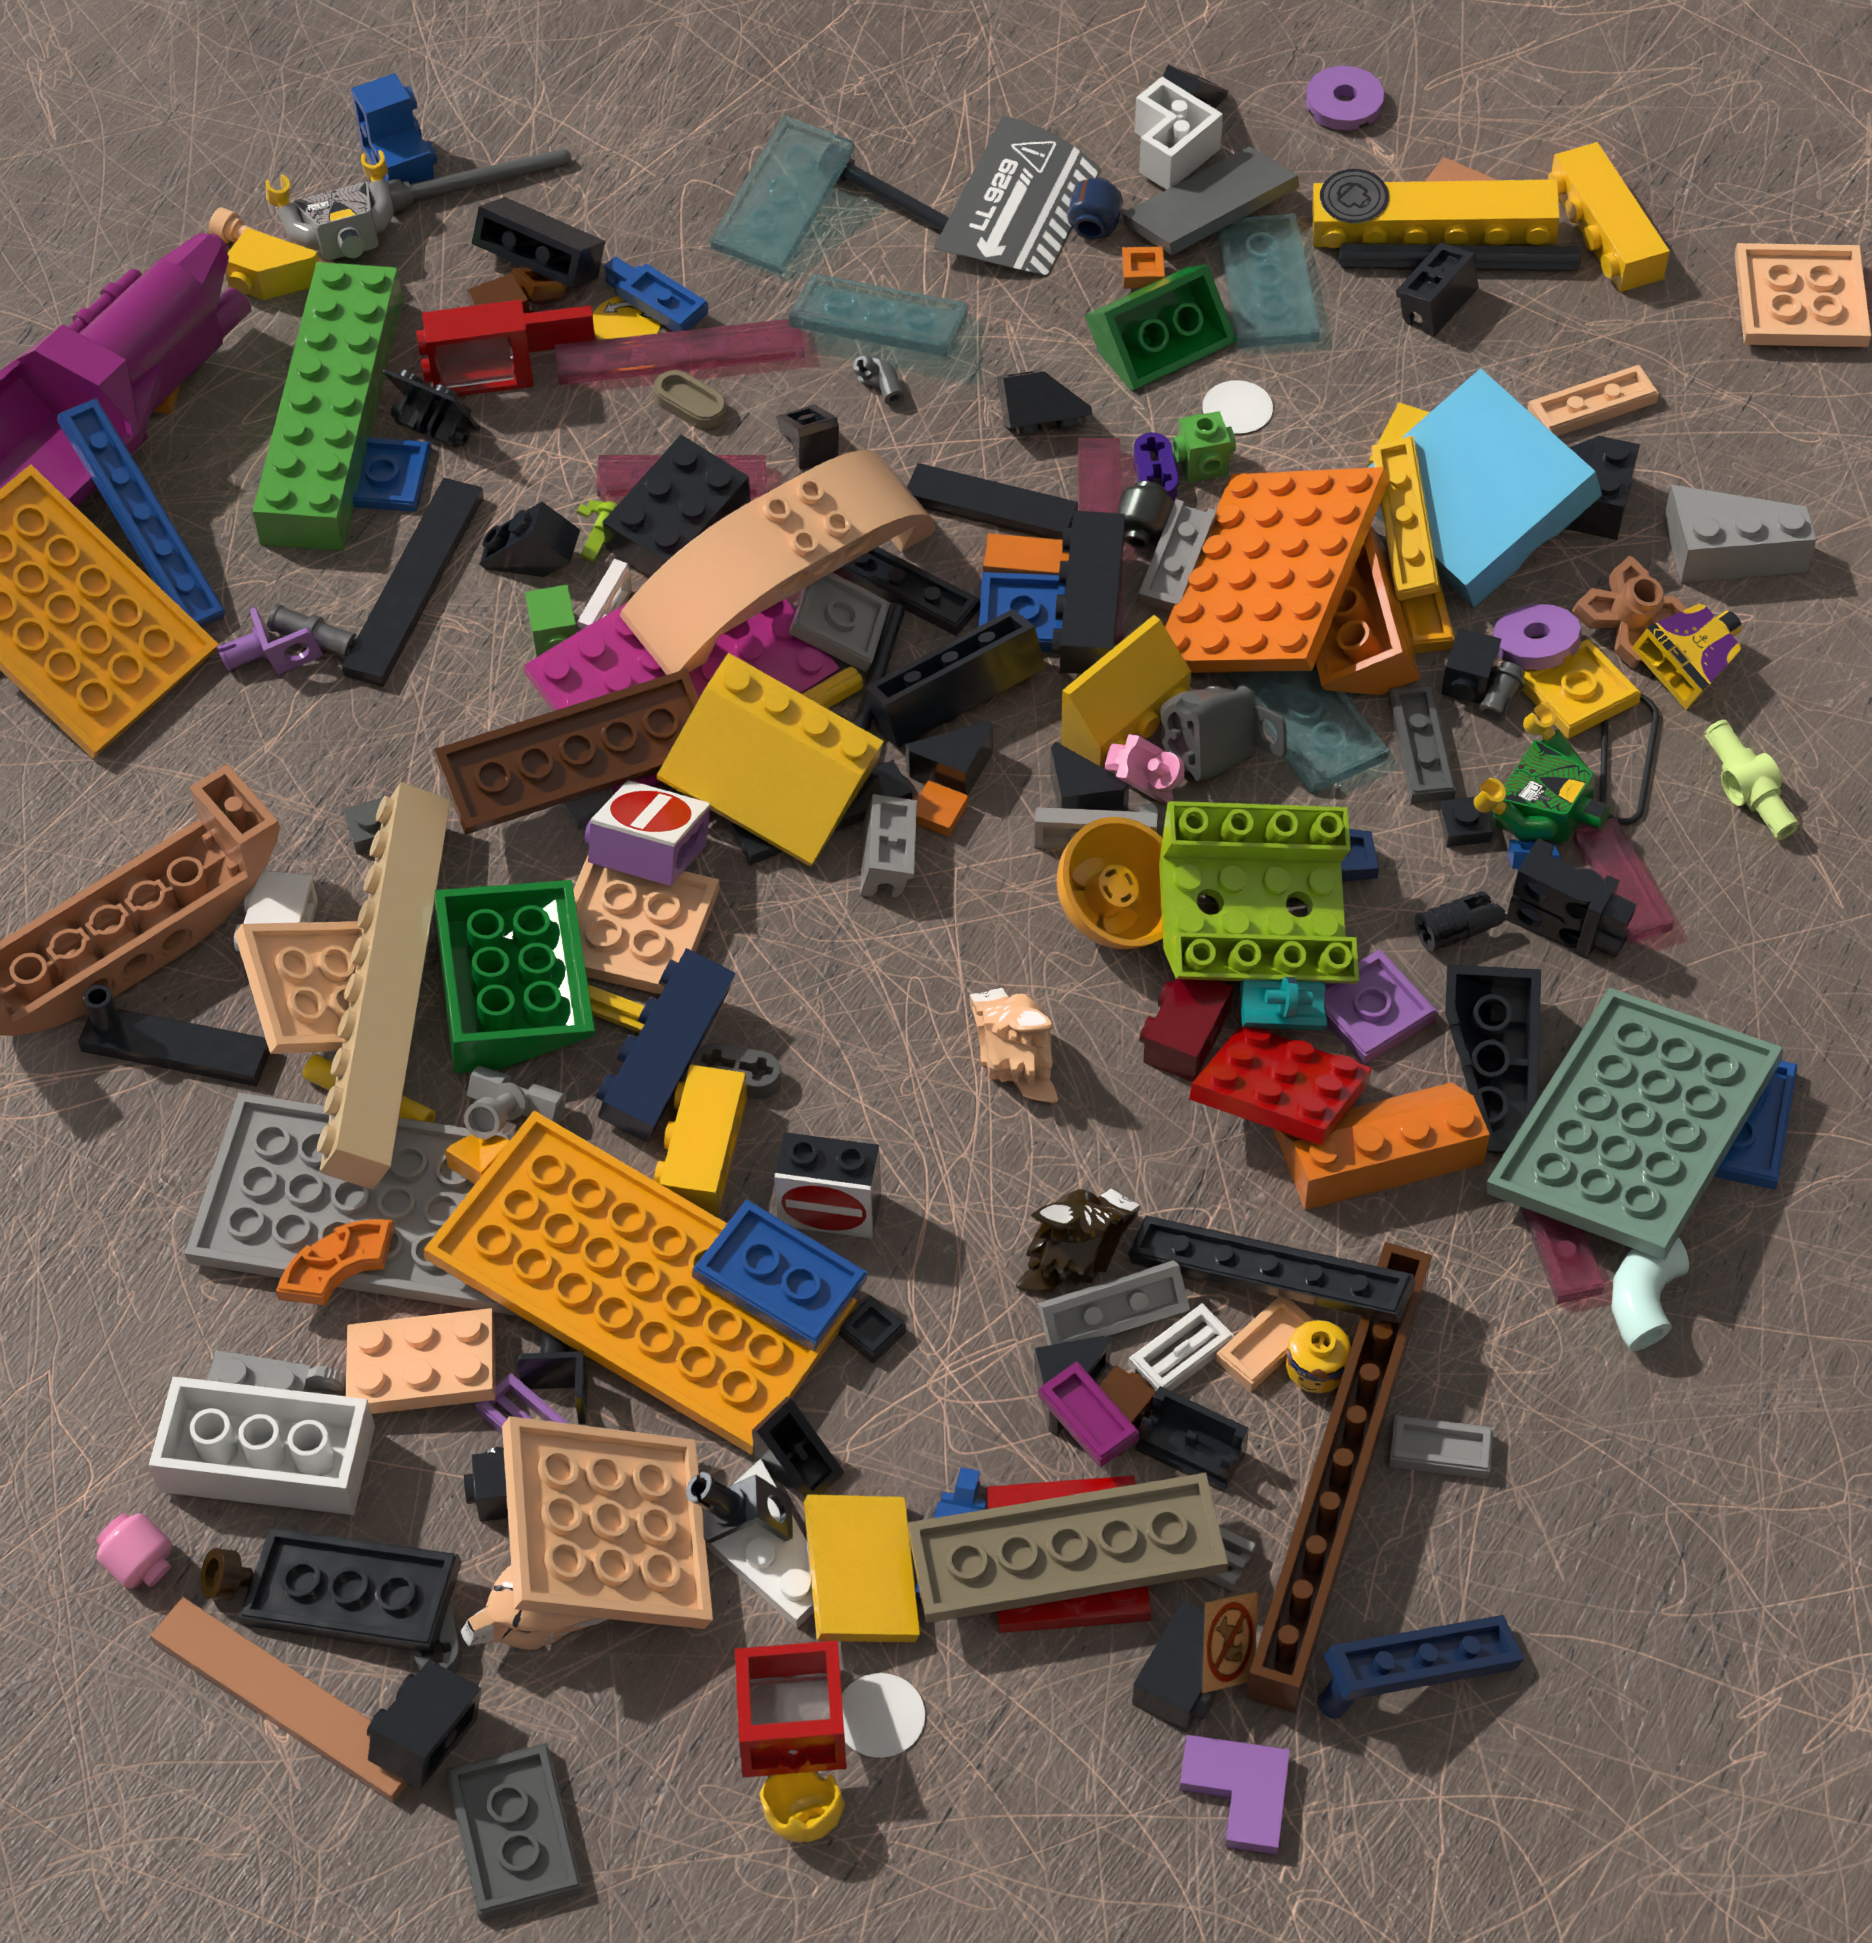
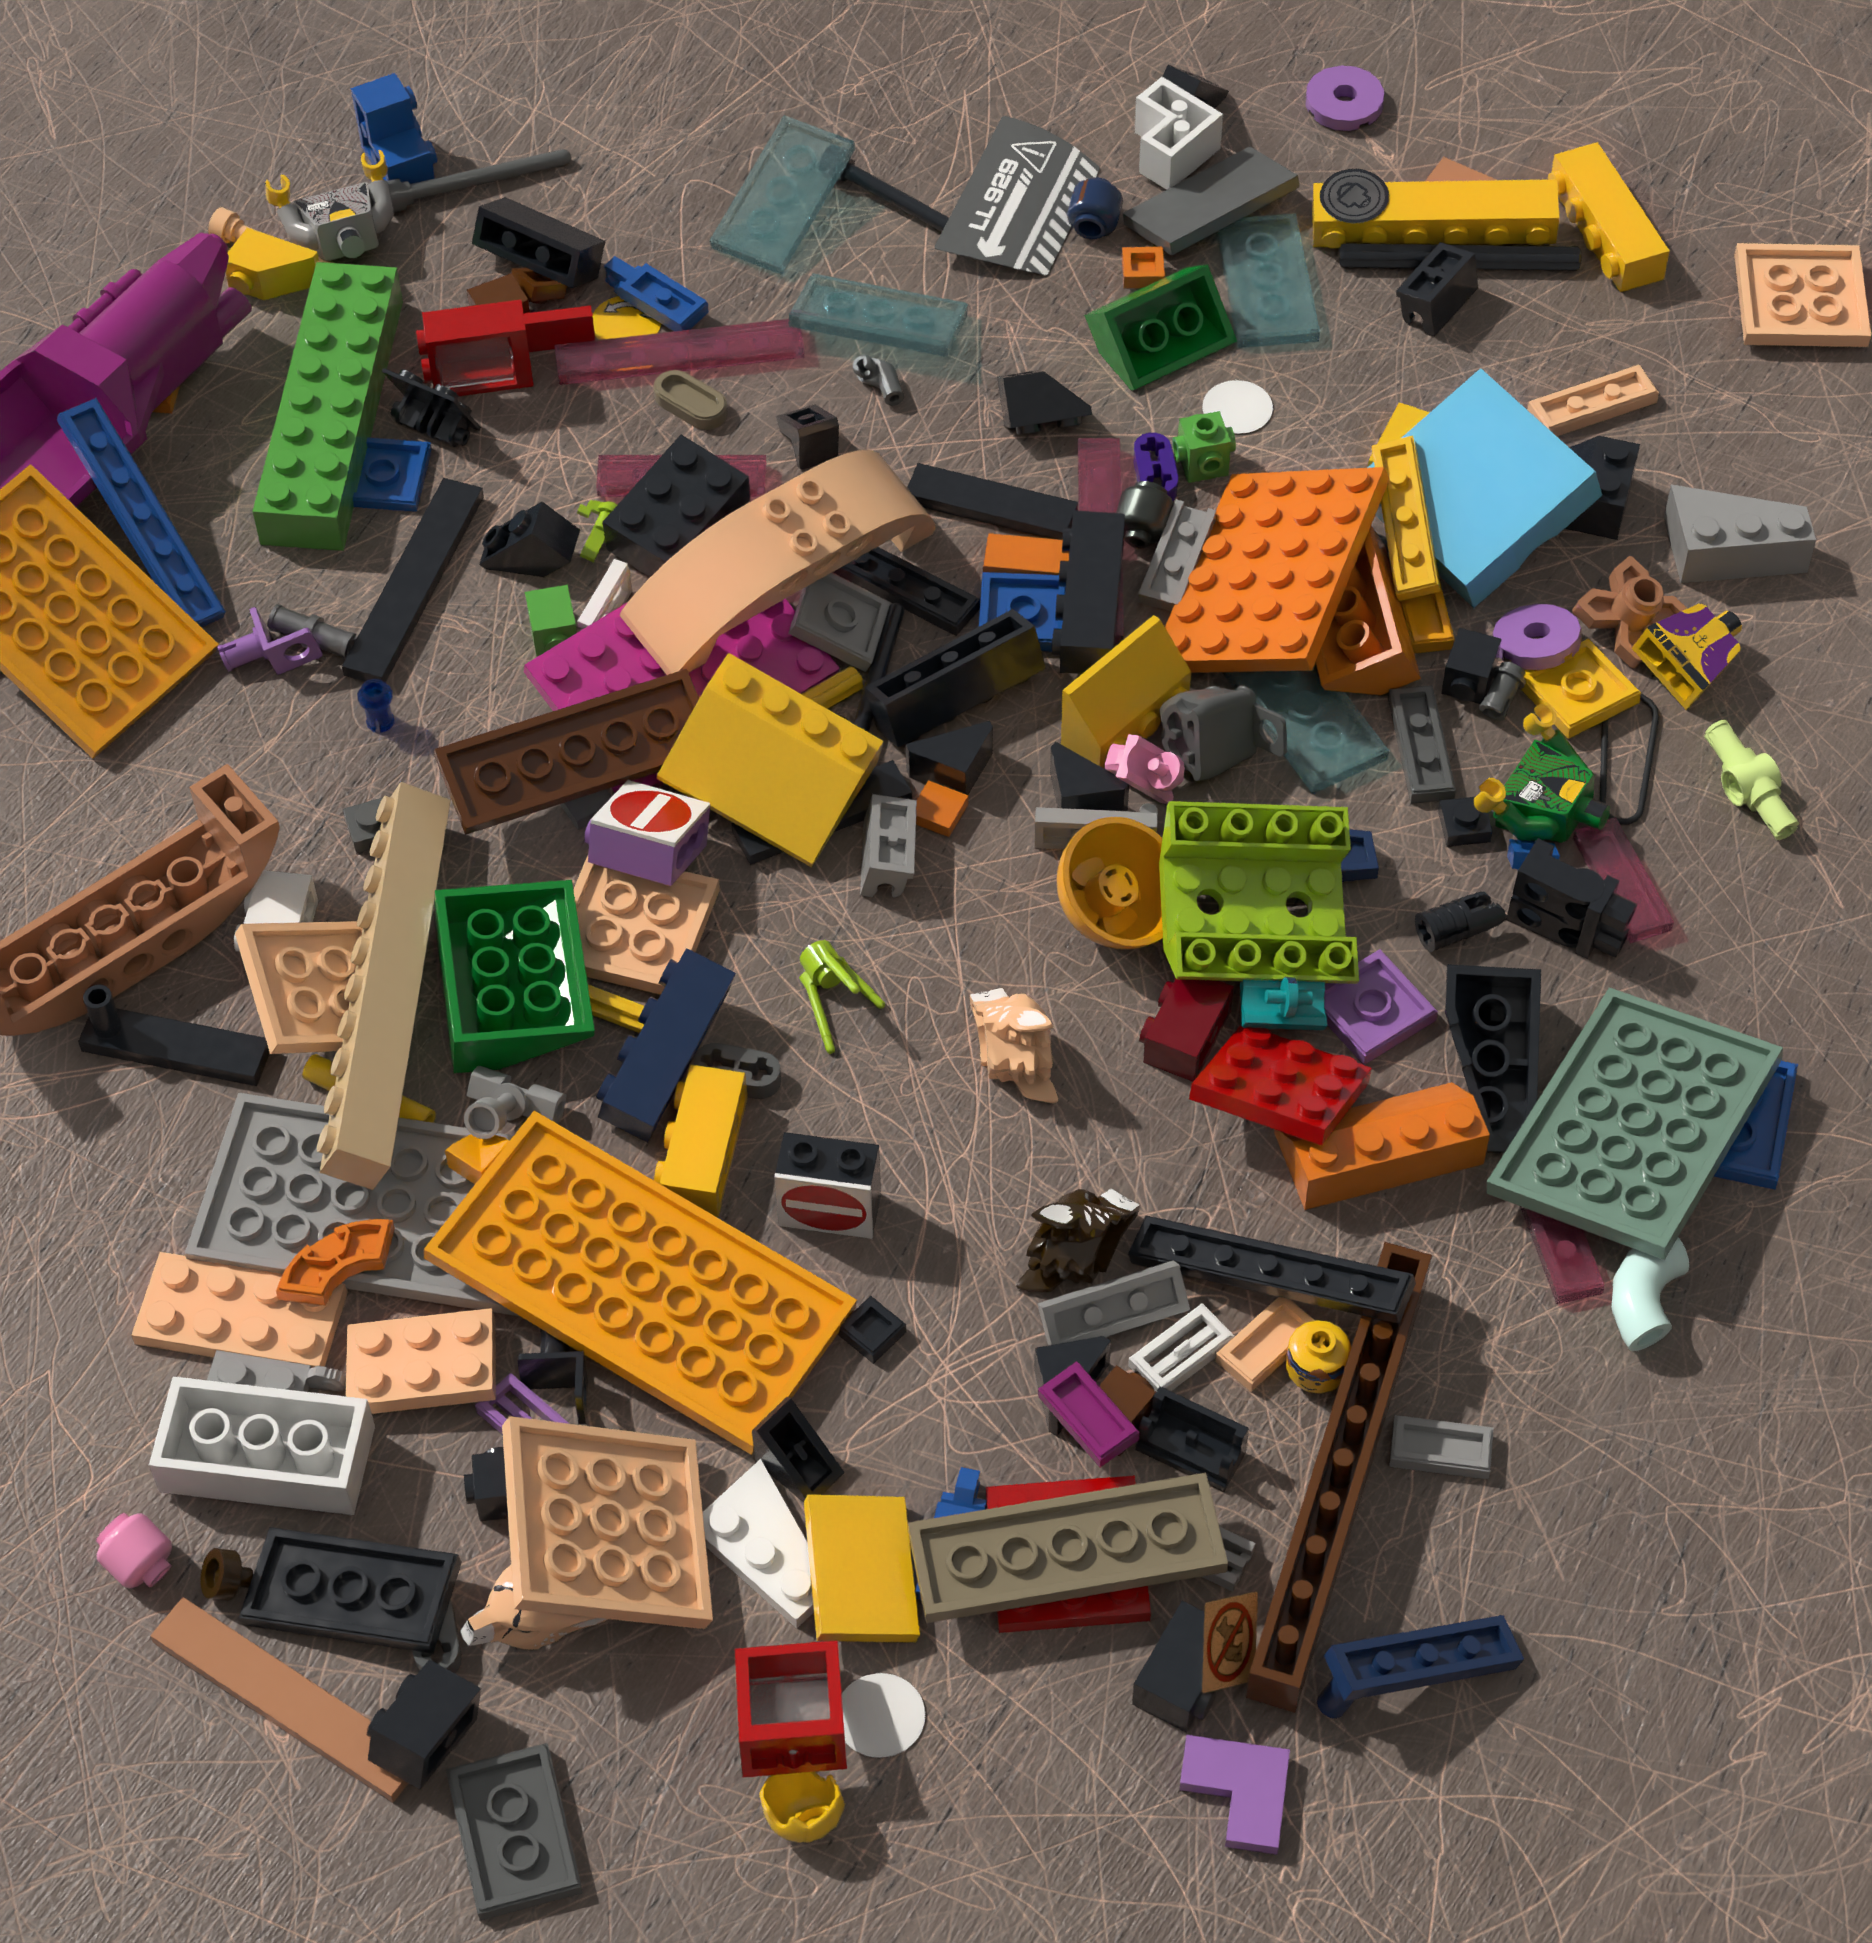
(234, 1310): none -> light nougat plate
(376, 699): none -> clear blue pin
(739, 1506): black bracket -> none
(780, 1275): blue tile -> none
(828, 969): none -> lime plant

